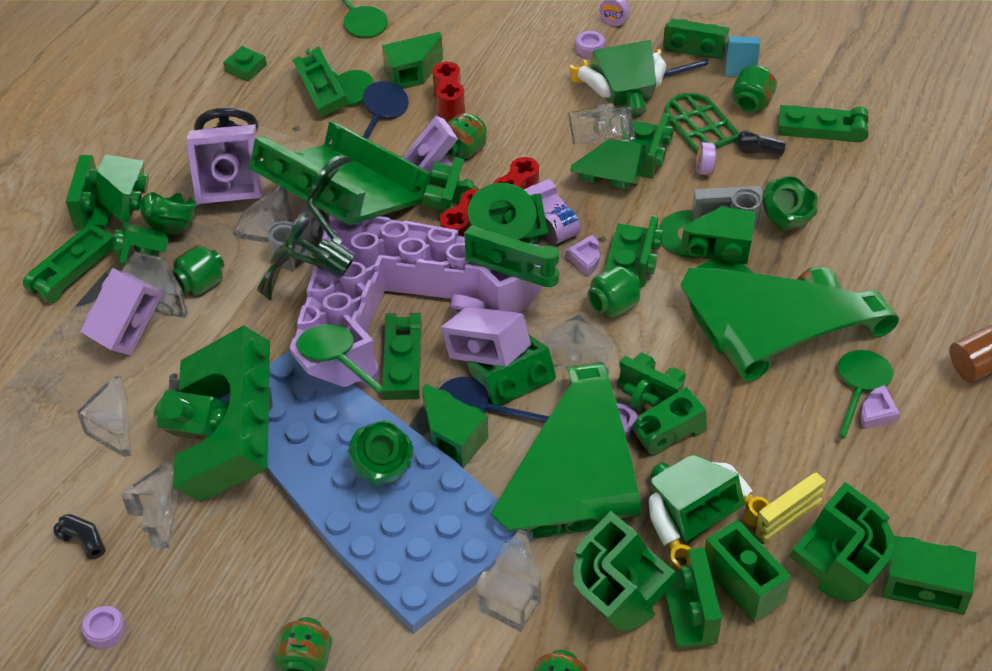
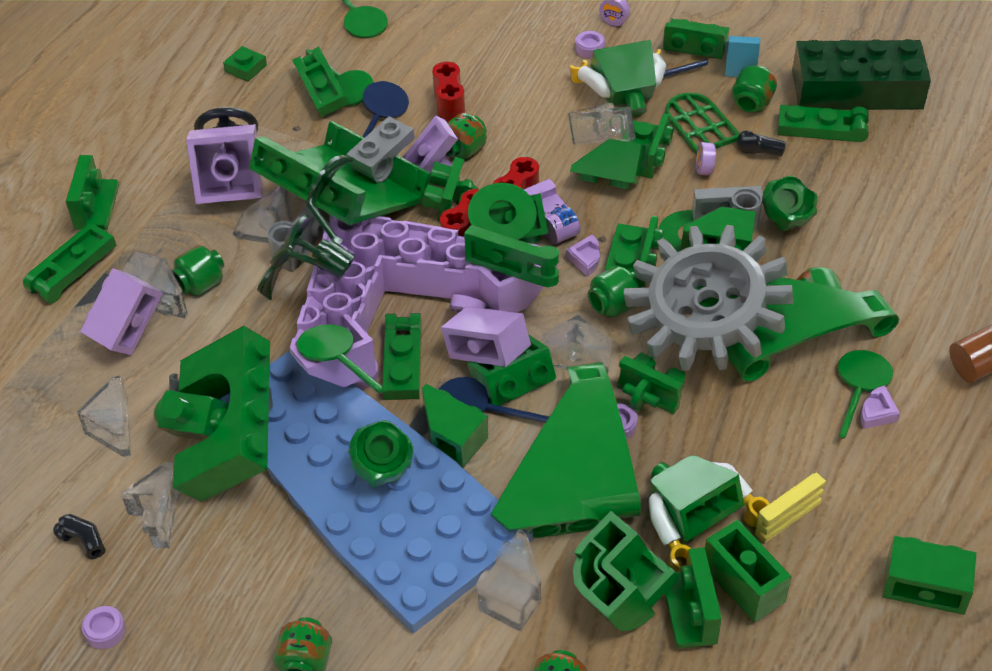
(121, 185): green slope -> none
(144, 239): green bracket -> none
(168, 214): green hair -> none
(376, 151): none -> light grey plate
(413, 59): green slope -> none
(670, 421): green leg -> none
(723, 273): none -> light grey gear
(846, 545): green brick -> none
(861, 74): none -> dark green piece

